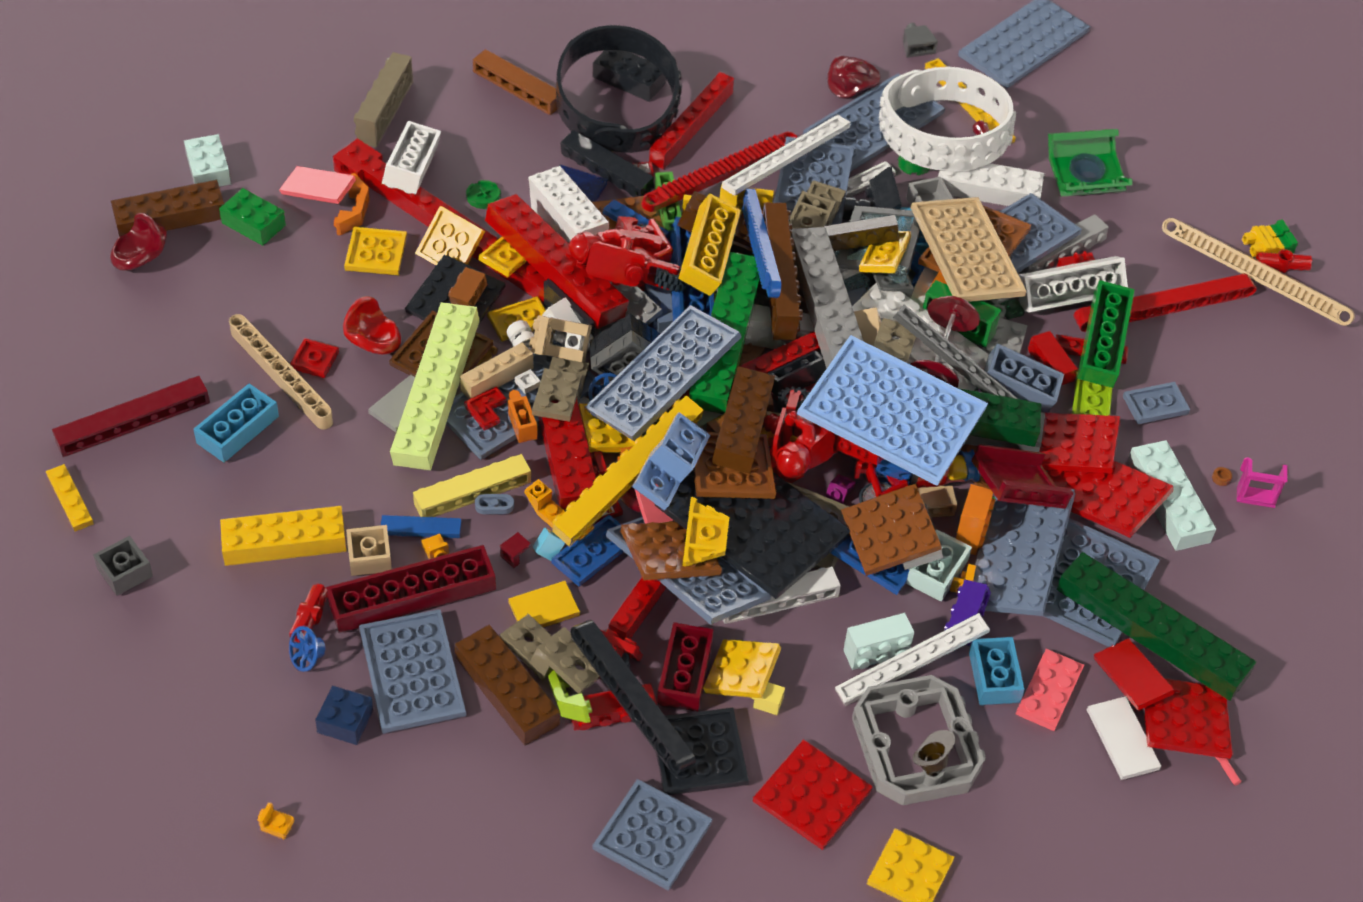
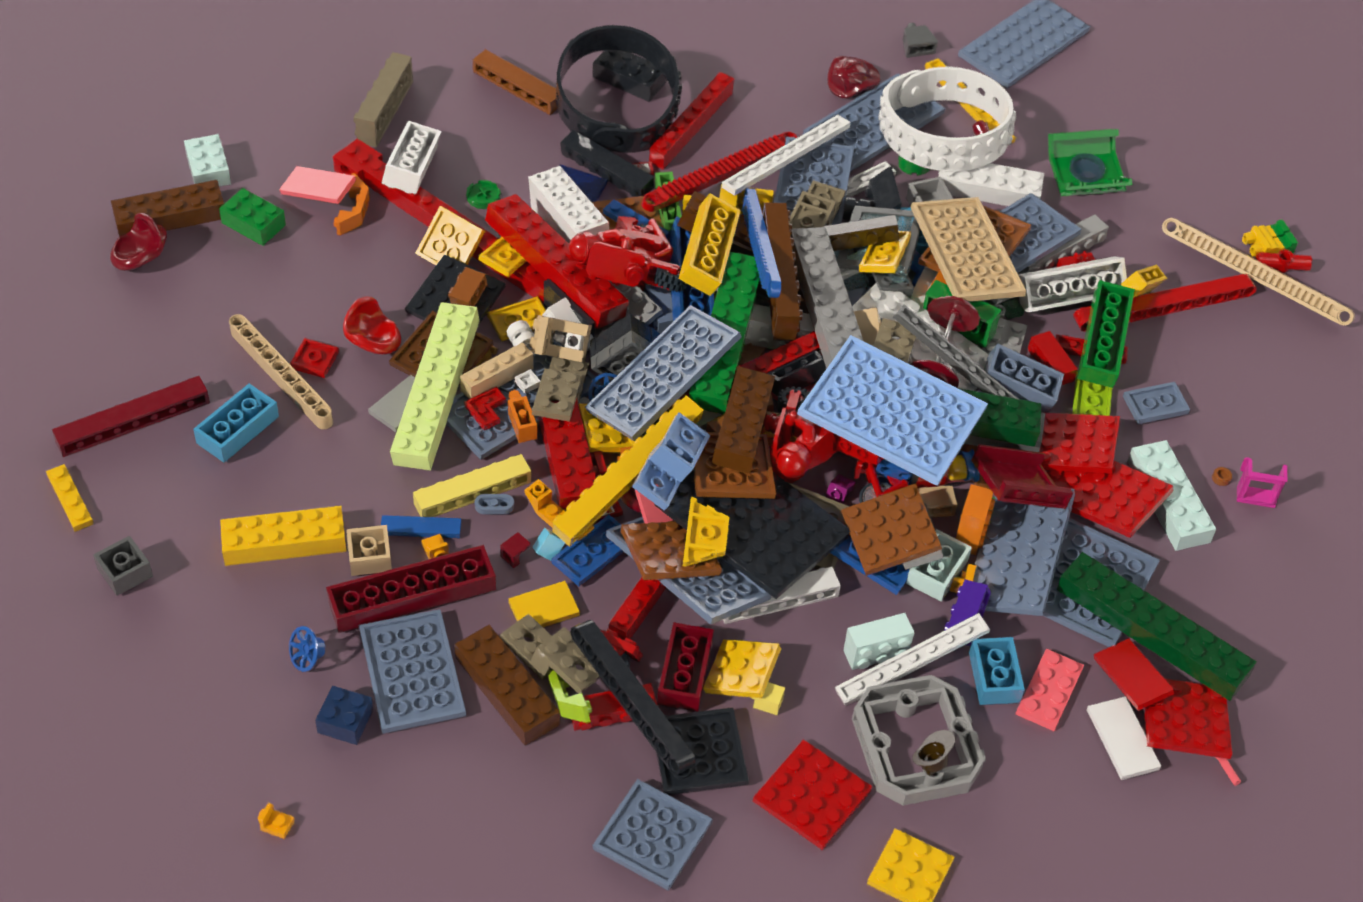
(311, 610): red piece -> none
(375, 251): yellow plate -> none
(1145, 280): none -> yellow brick

